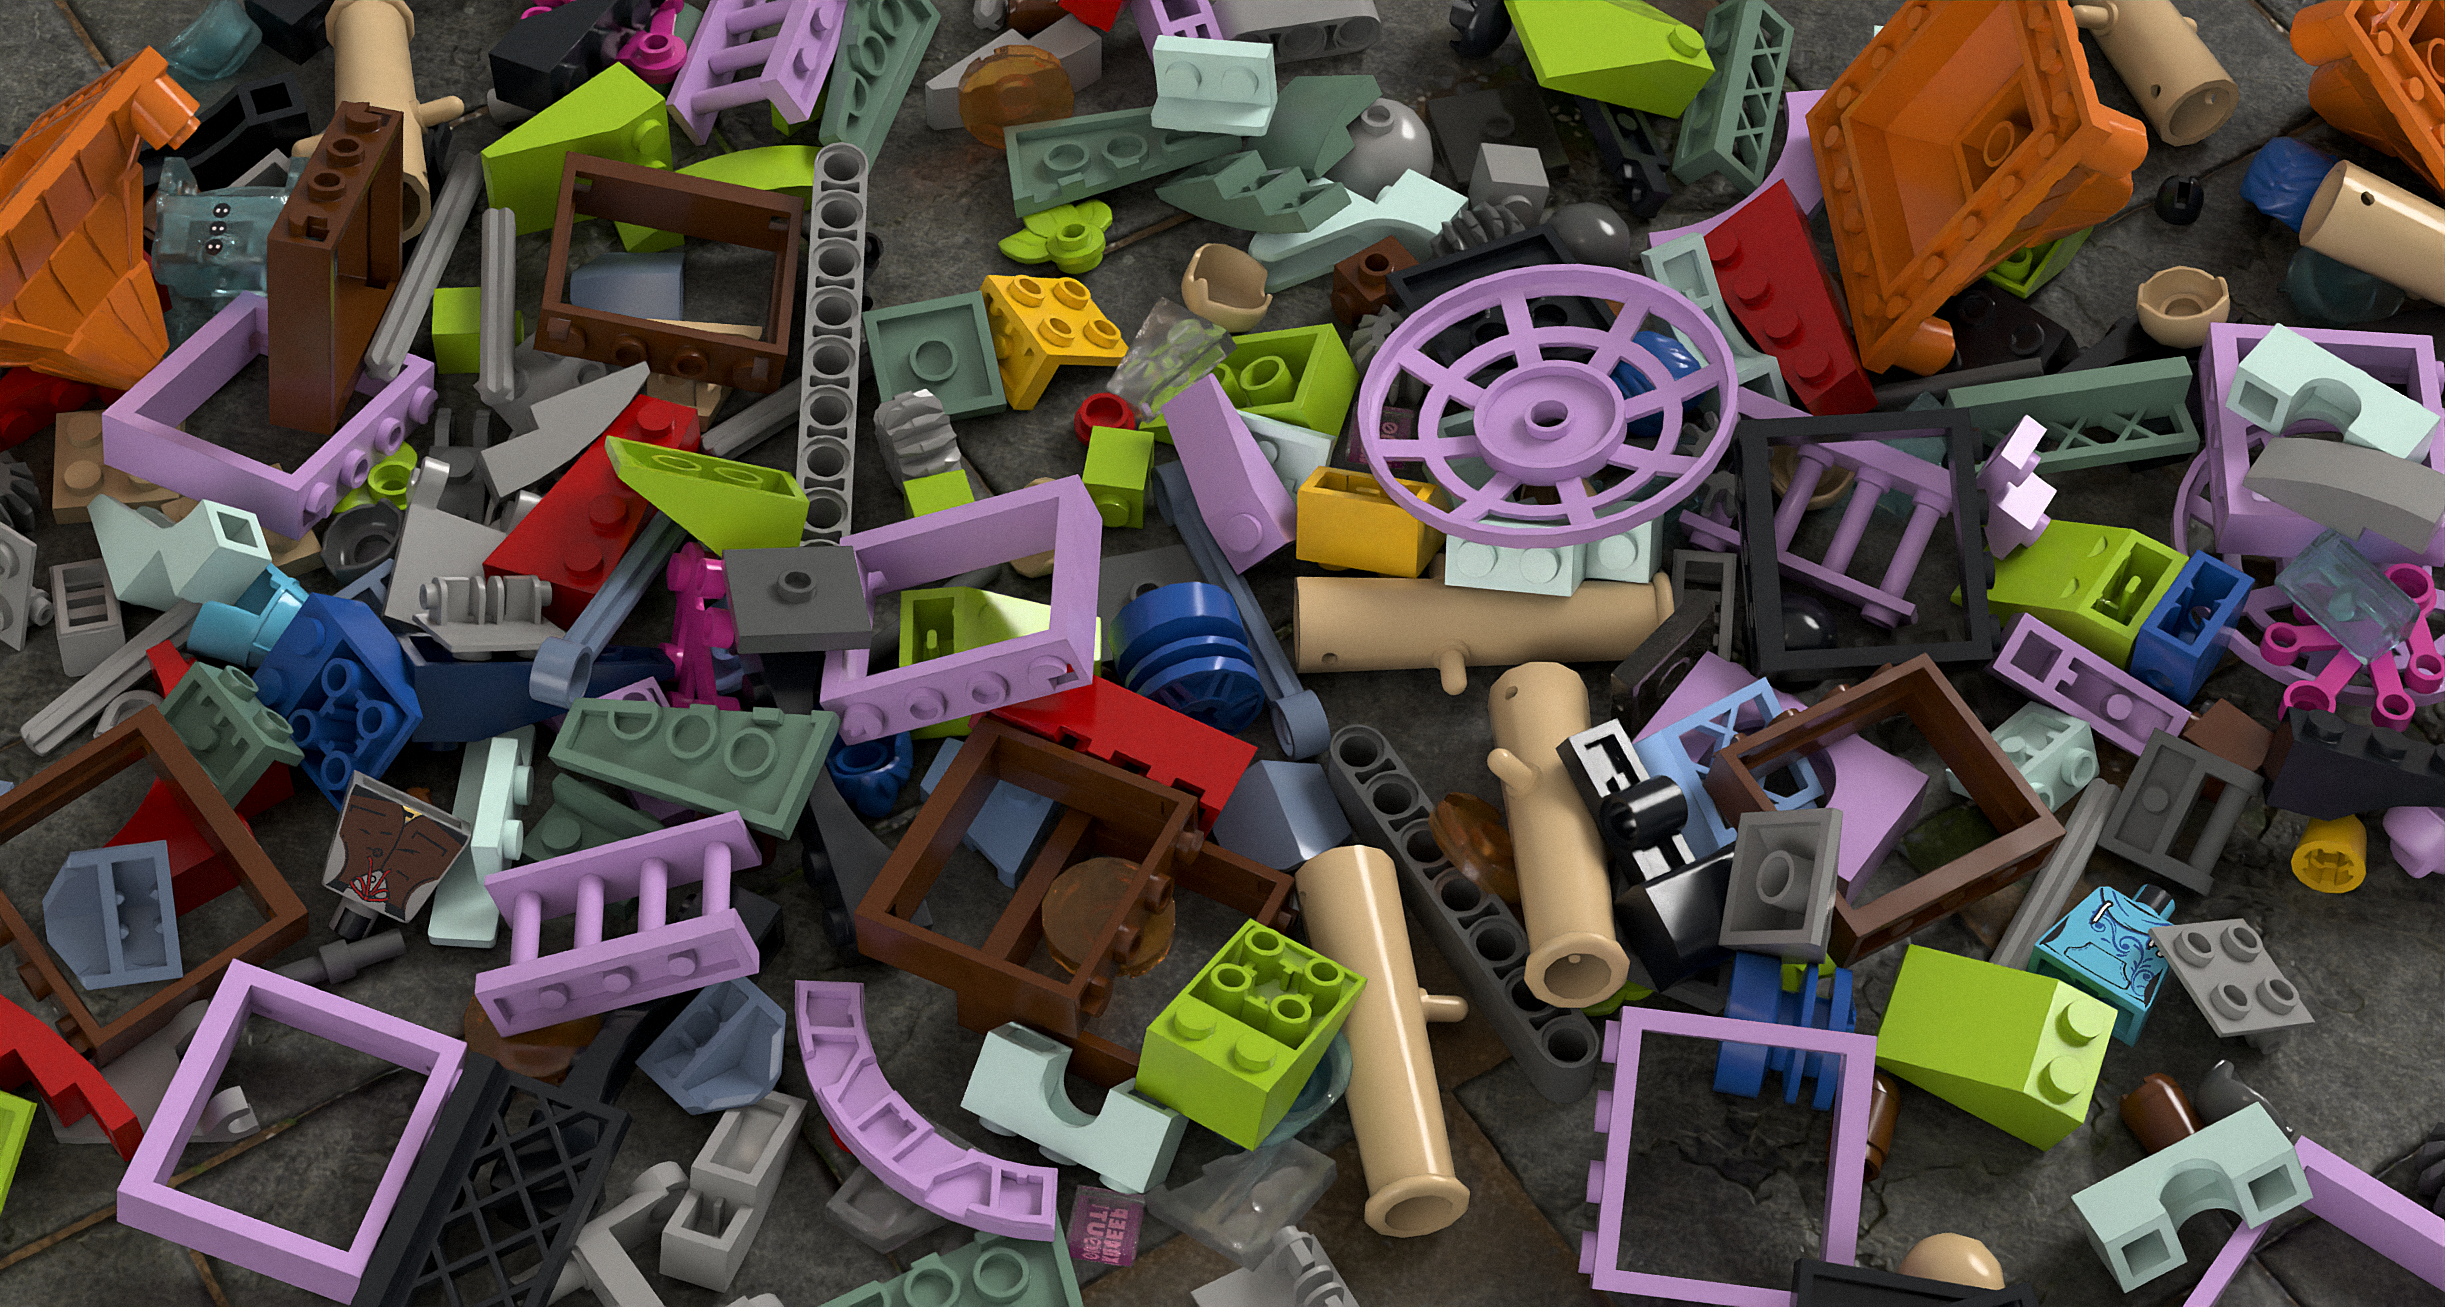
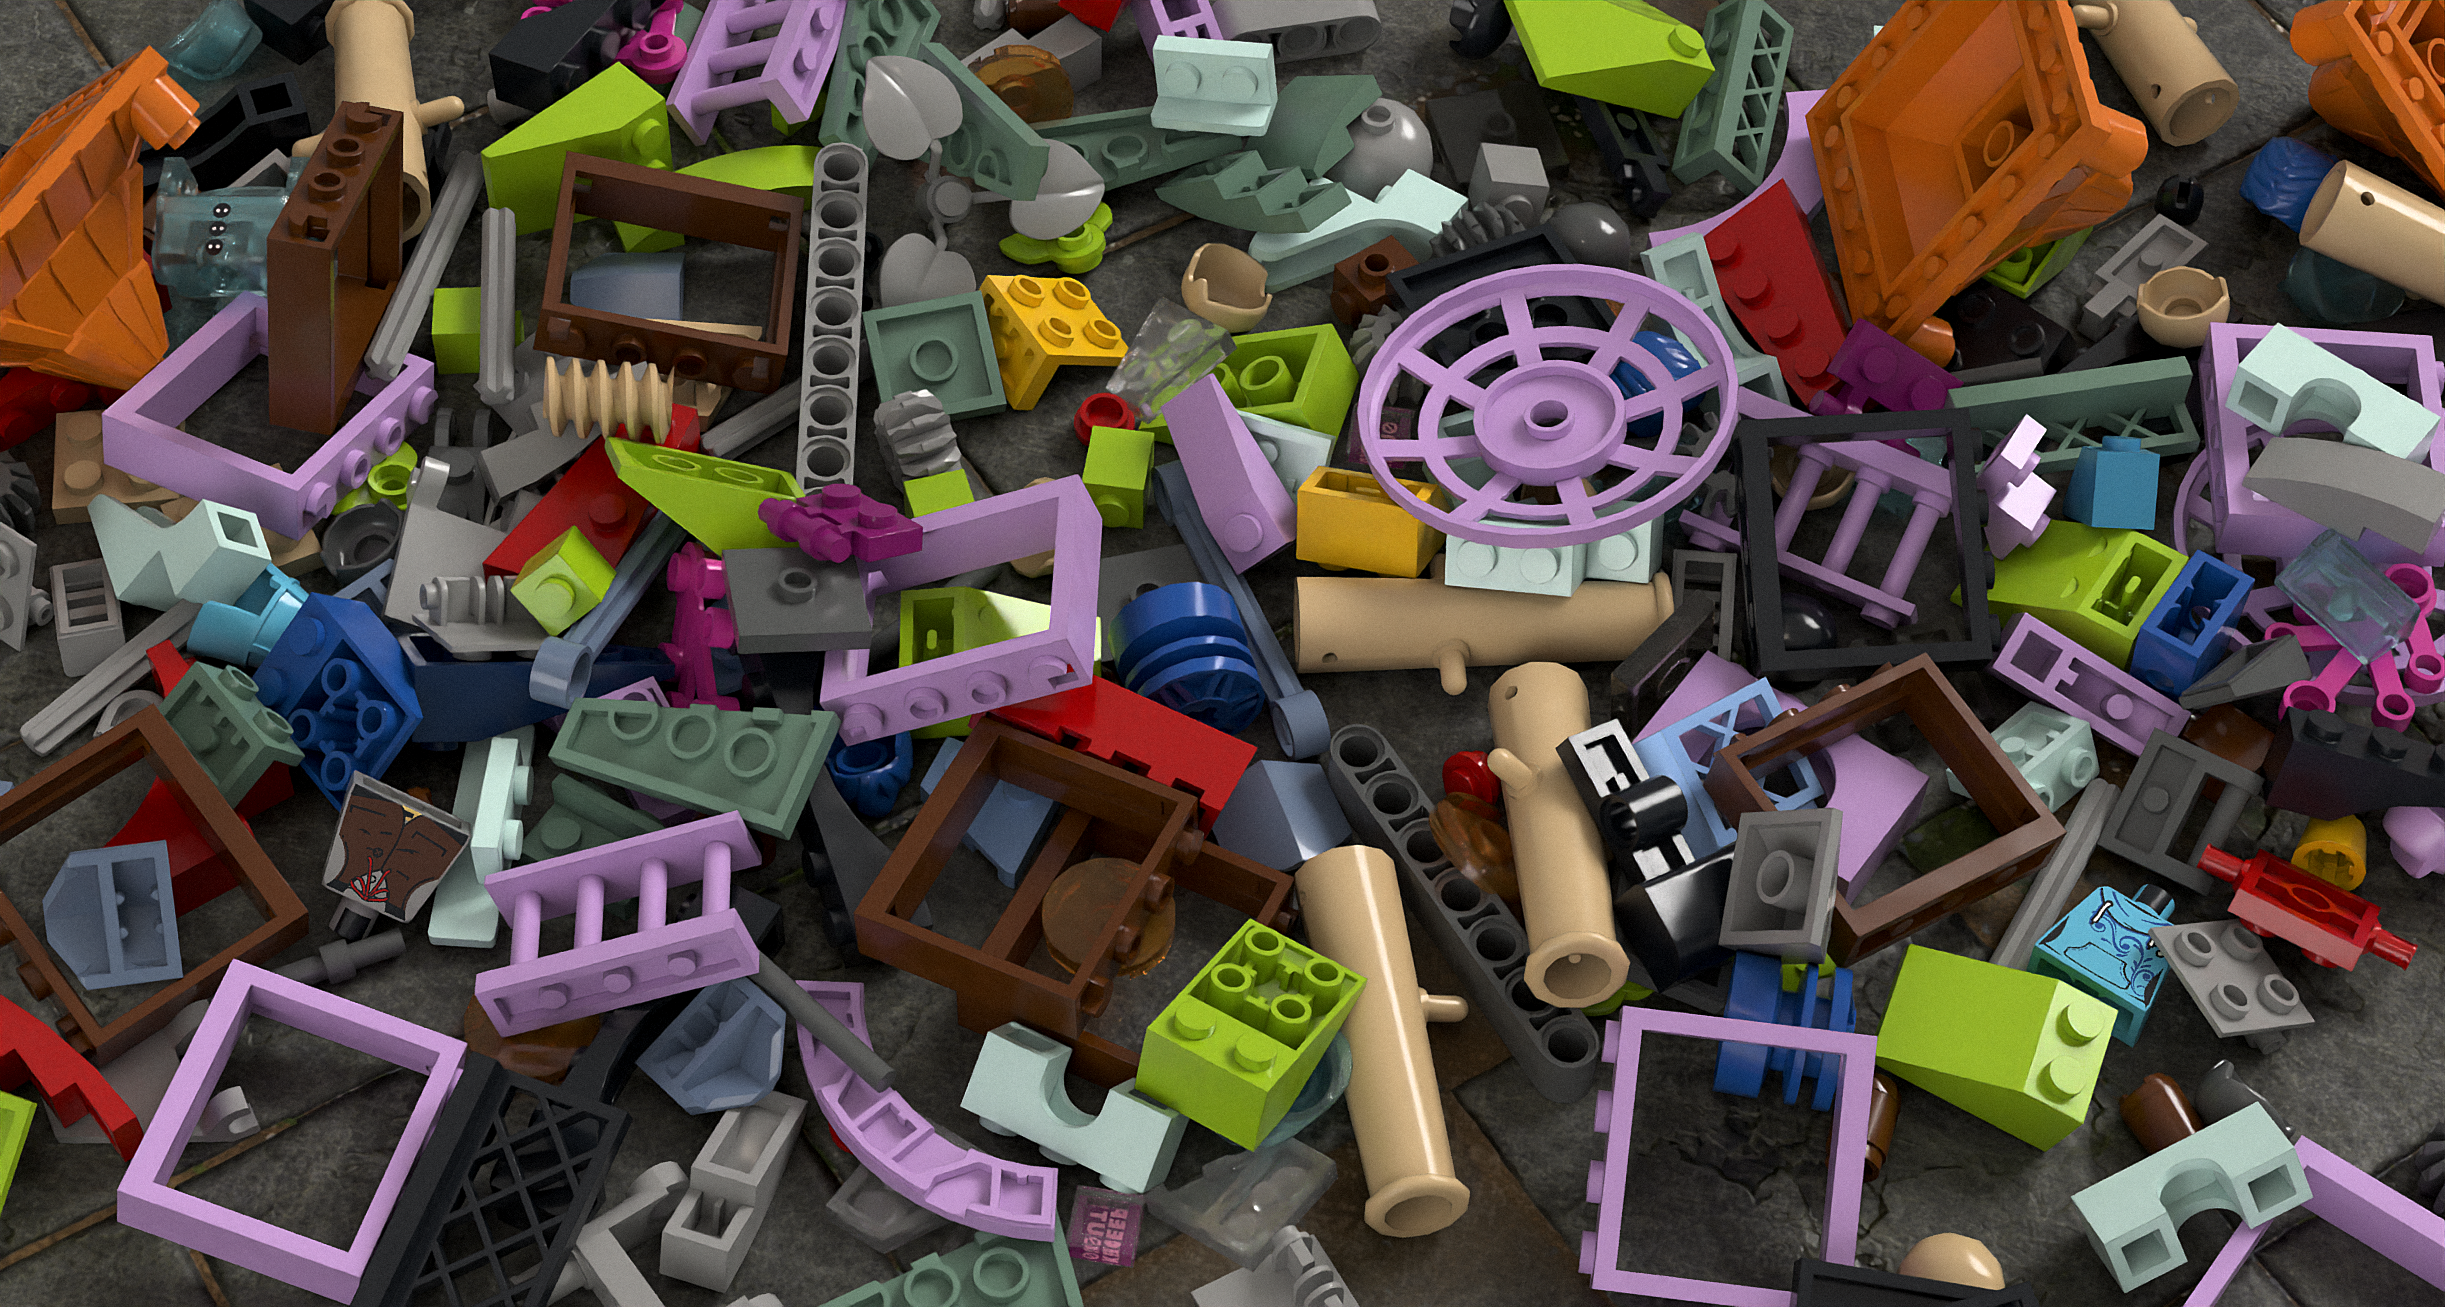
(563, 581): none -> lime brick
(607, 400): none -> tan piece
(823, 1025): none -> dark grey bar
(841, 525): none -> magenta plate
(903, 115): none -> light grey plant
(992, 139): none -> sand green wing
(1471, 775): none -> red plate
(1887, 373): none -> magenta plate
(2114, 485): none -> dark azure slope
(2116, 283): none -> light grey hinge
(2250, 672): none -> dark grey slope
(2305, 909): none -> red plate

